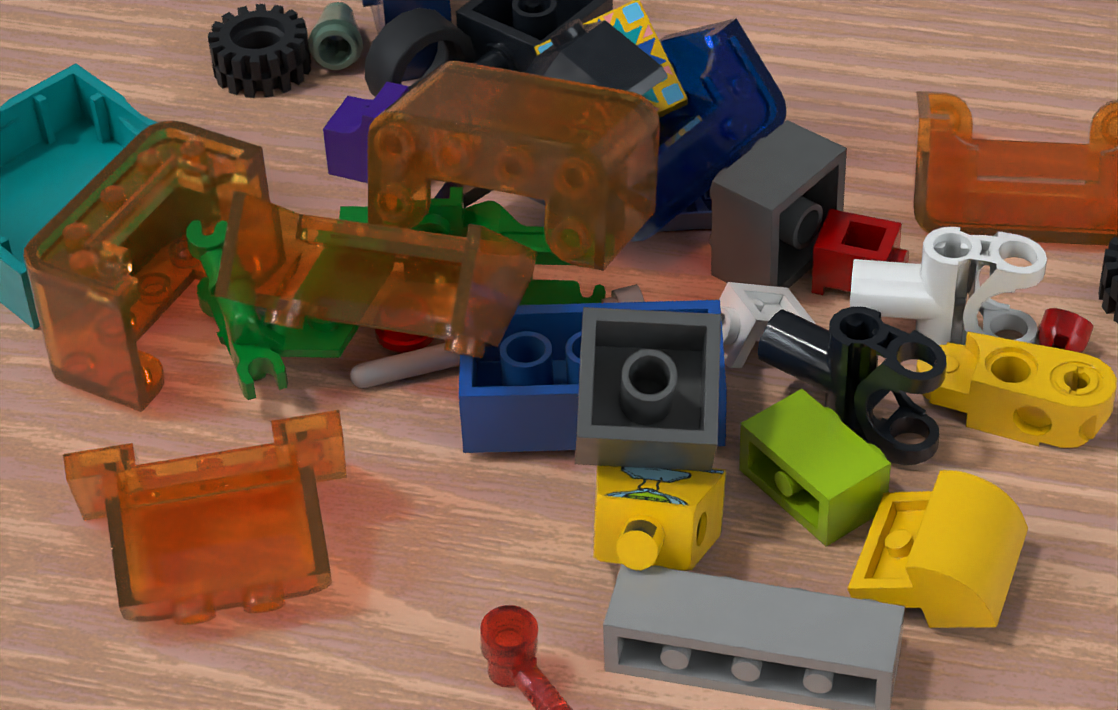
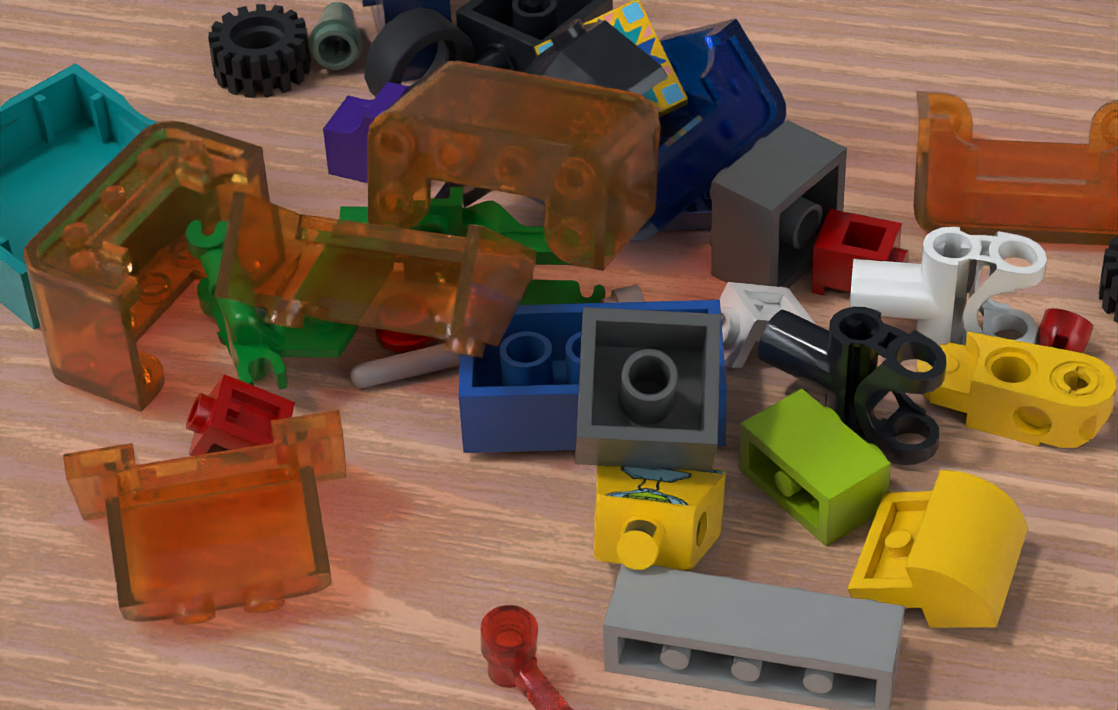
(235, 416): none -> red bracket

